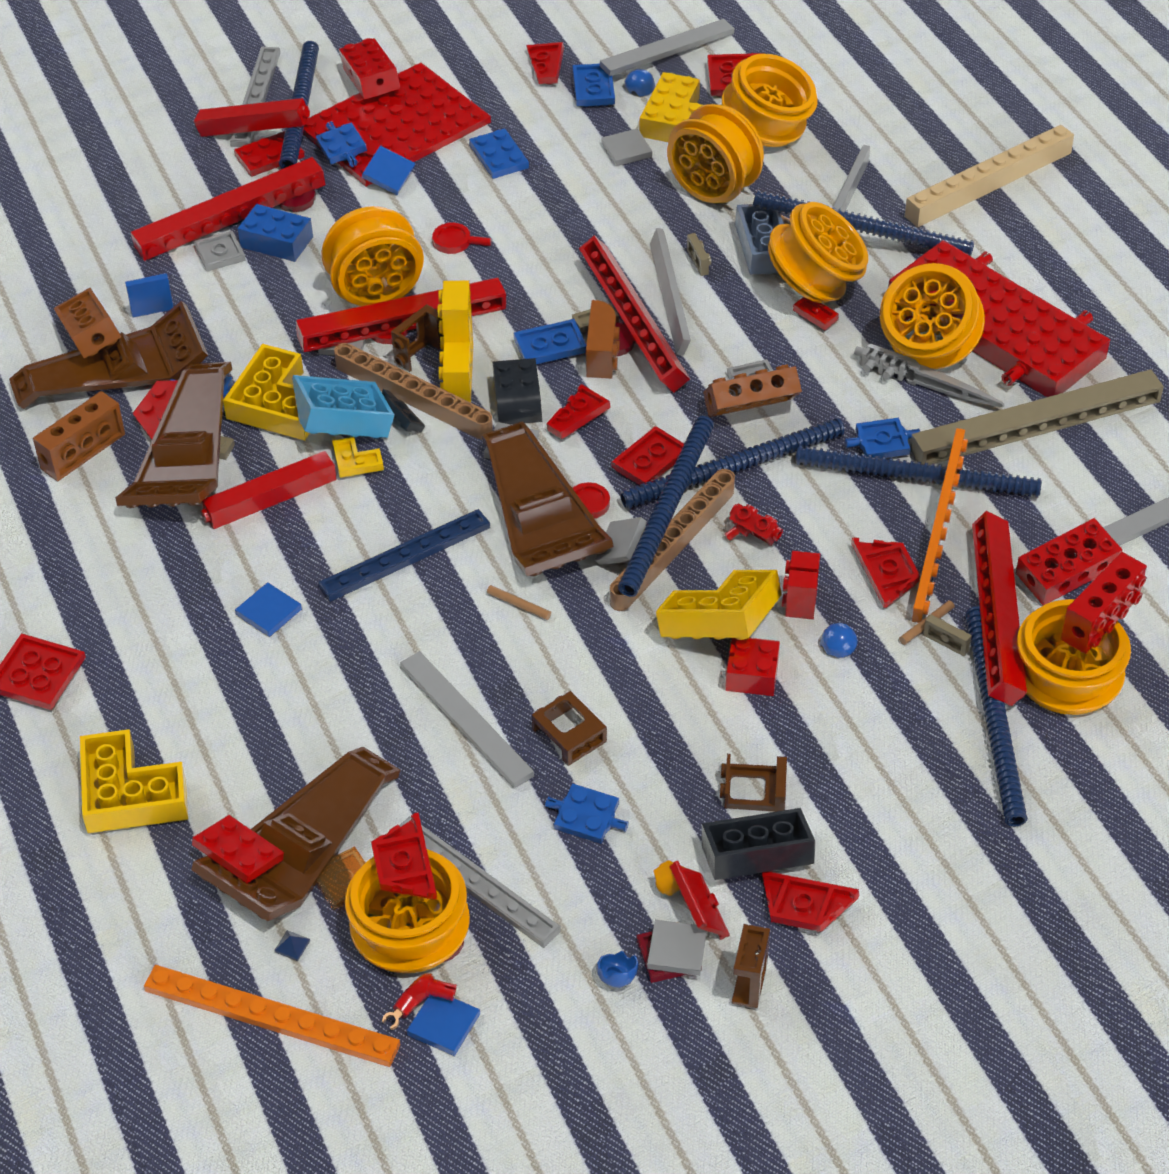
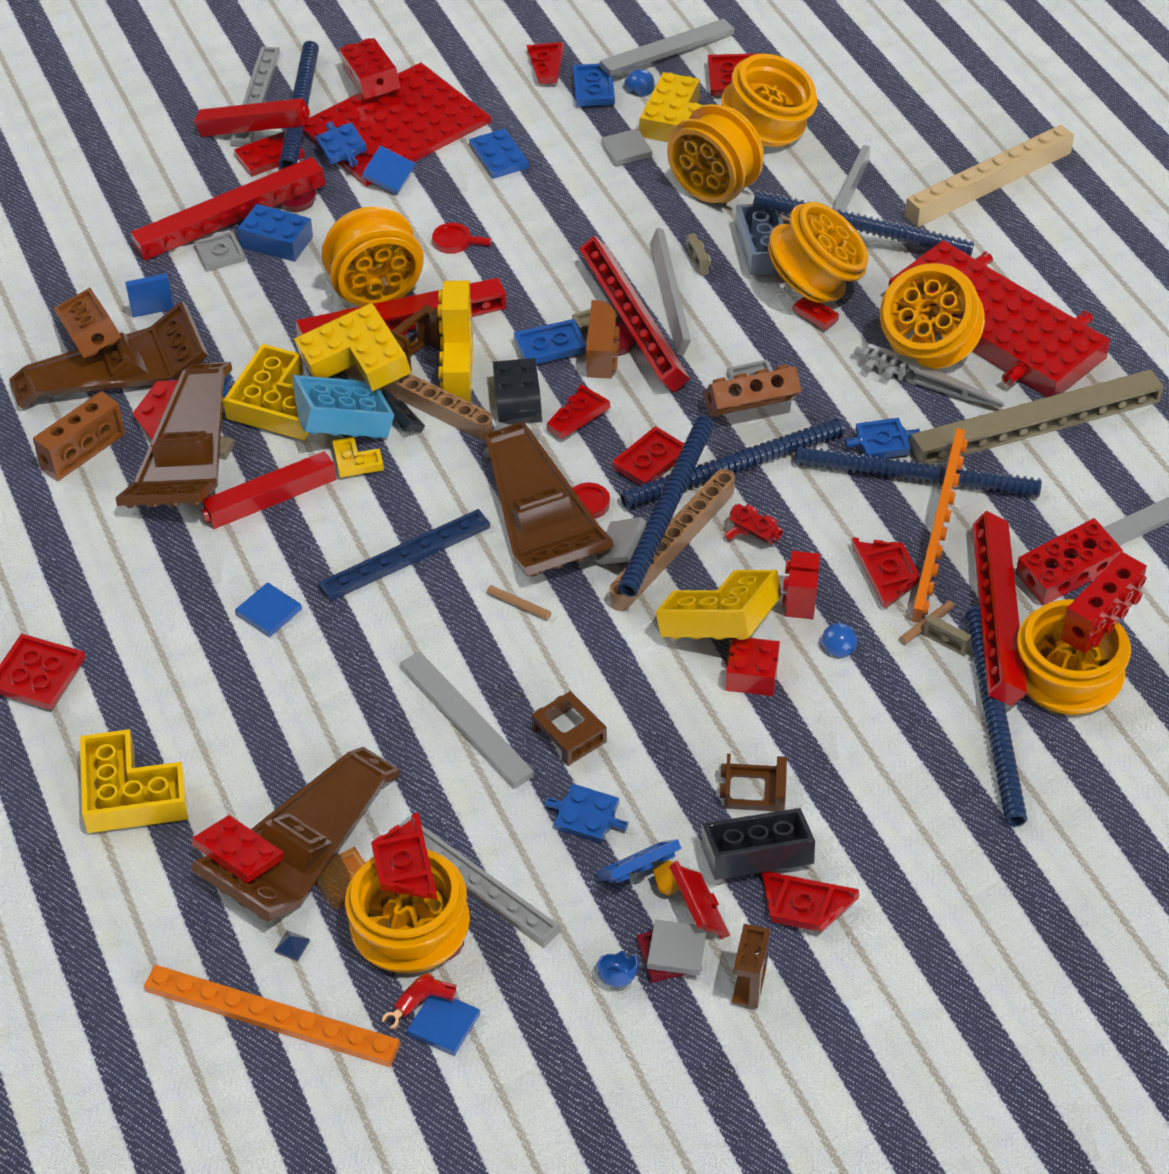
(357, 340): none -> yellow brick
(639, 861): none -> blue plate

